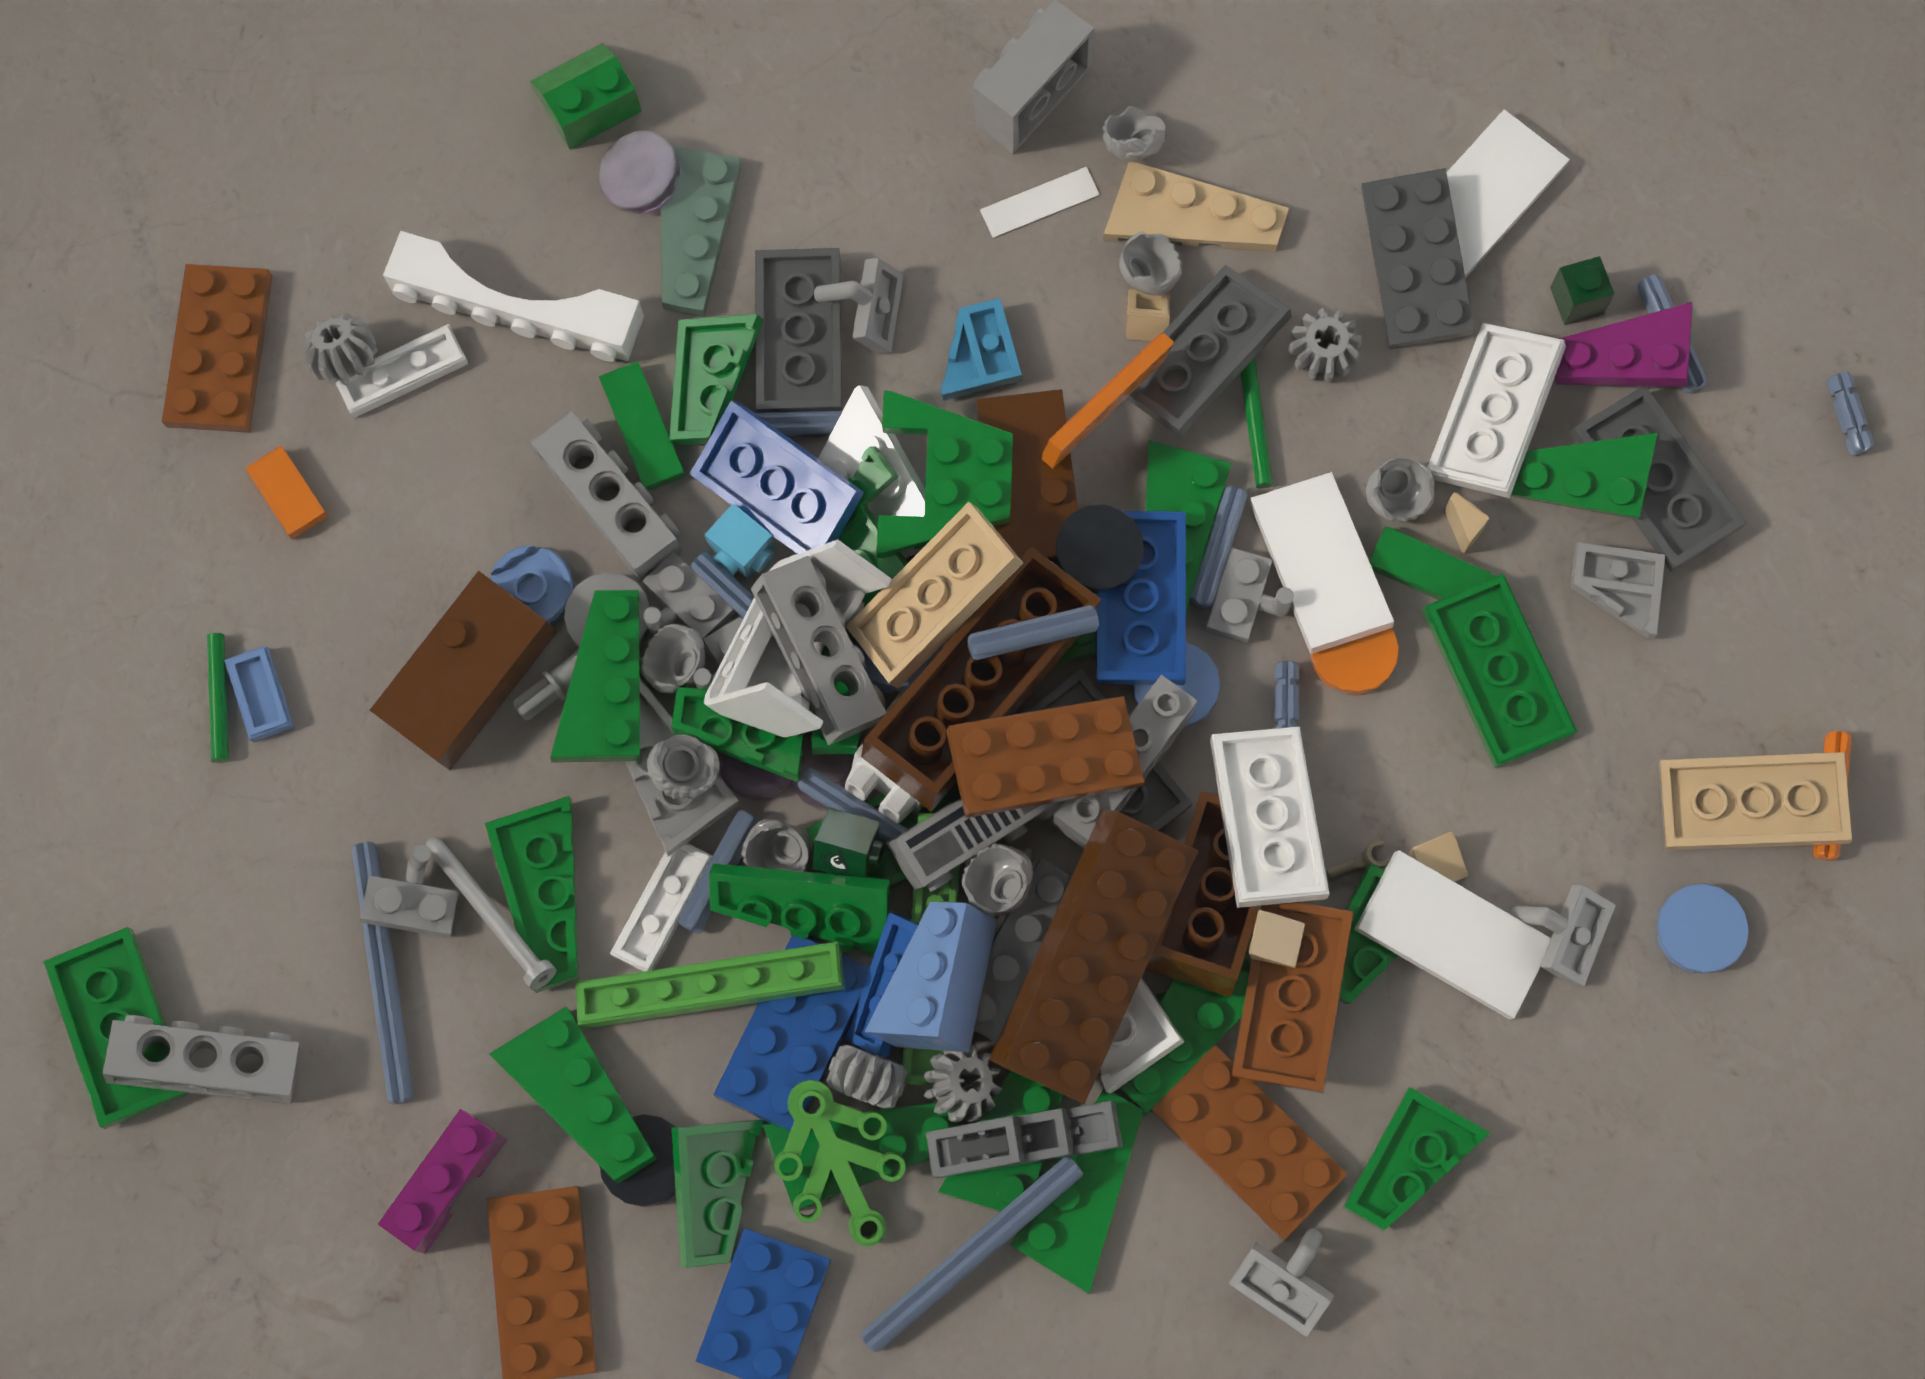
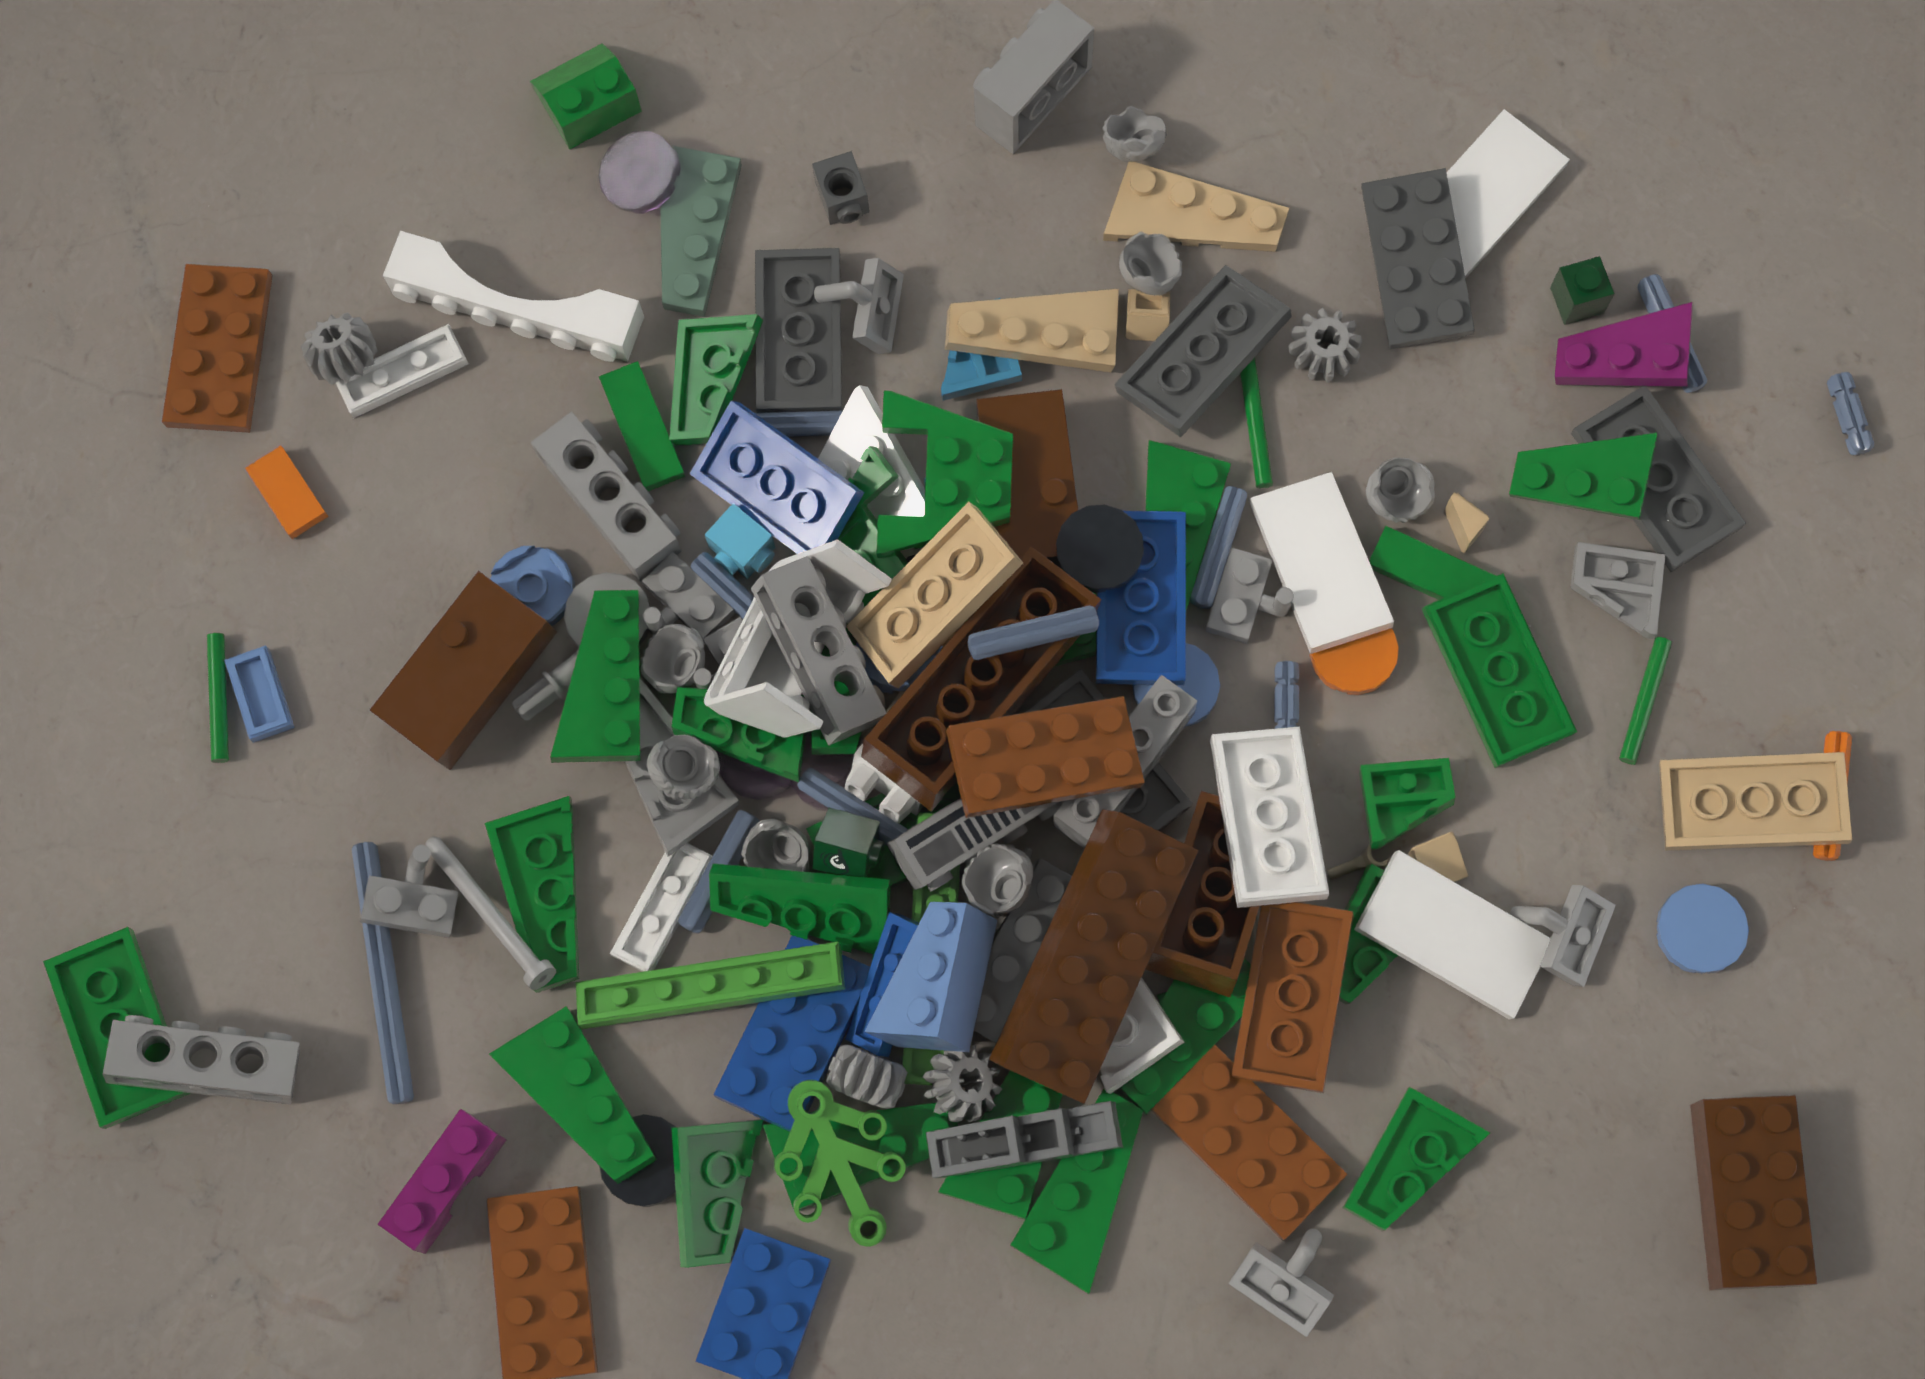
(838, 173): none -> dark grey brick
(971, 1254): sand blue axle -> none
(1039, 202): white sticker -> none
(1047, 329): none -> tan wing
(1107, 400): orange tile -> none
(1276, 939): tan slope -> none
(1404, 796): none -> green wing
(1496, 409): white tile -> none
(1645, 700): none -> green bar
(1753, 1193): none -> reddish brown brick

